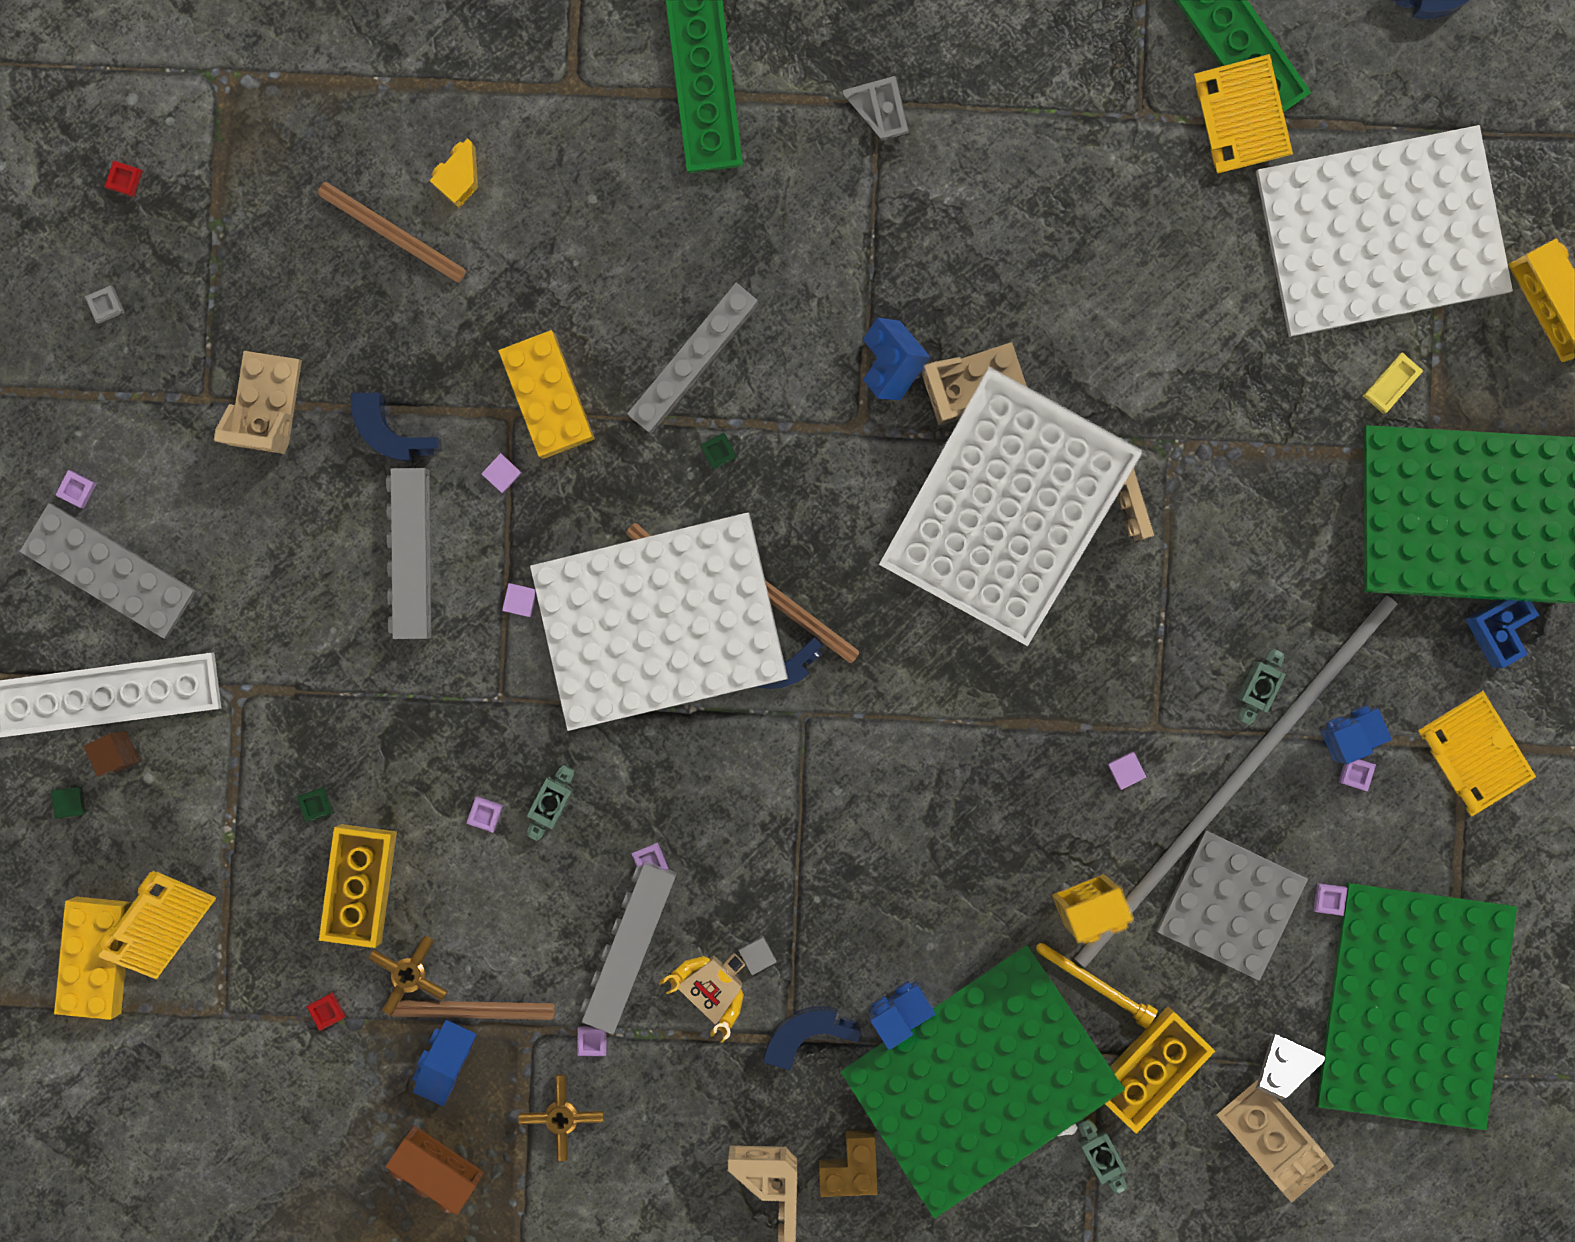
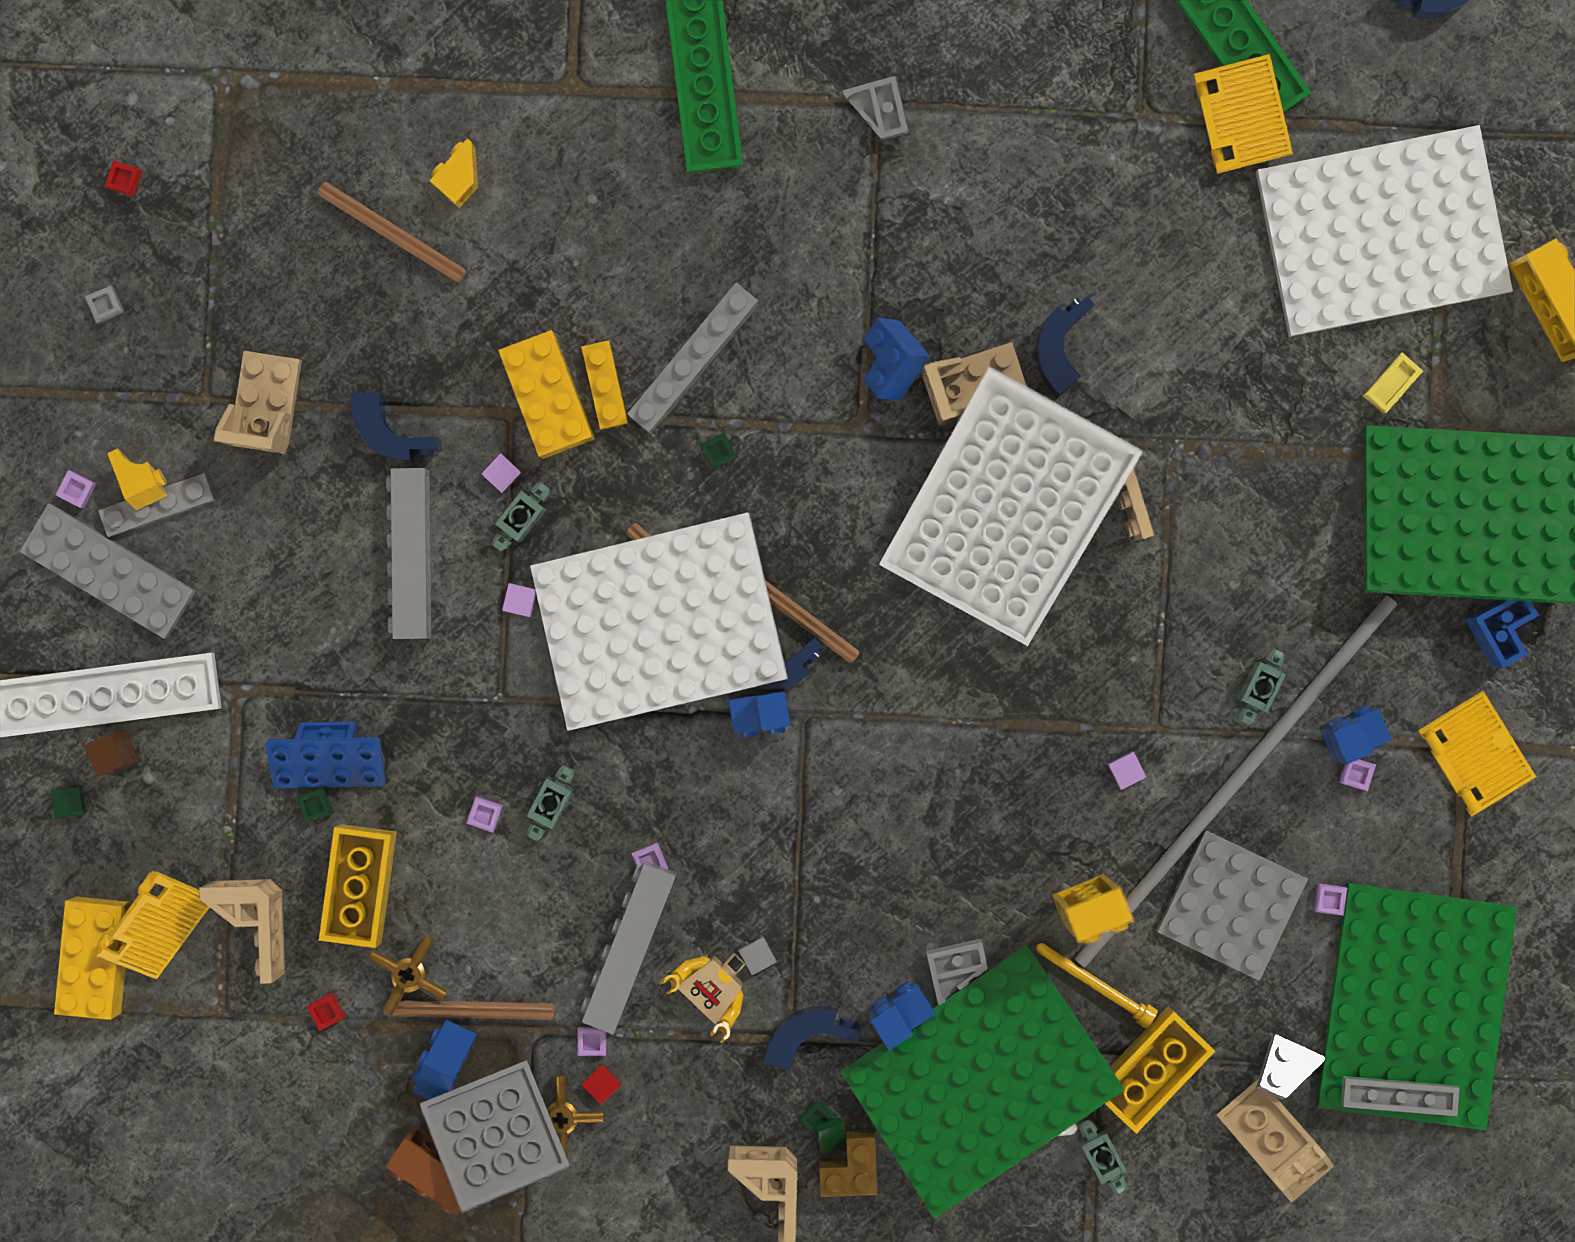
(138, 482): none -> yellow arch
(179, 498): none -> light grey plate
(253, 904): none -> tan bracket
(326, 757): none -> blue bracket
(494, 1136): none -> light grey plate
(502, 540): none -> sand green piece
(601, 1083): none -> red tile
(604, 385): none -> yellow plate
(760, 712): none -> blue brick
(816, 1115): none -> dark green tile
(830, 1135): none -> dark green tile
(955, 966): none -> light grey wing
(1050, 354): none -> dark blue arch
(1400, 1096): none -> light grey plate

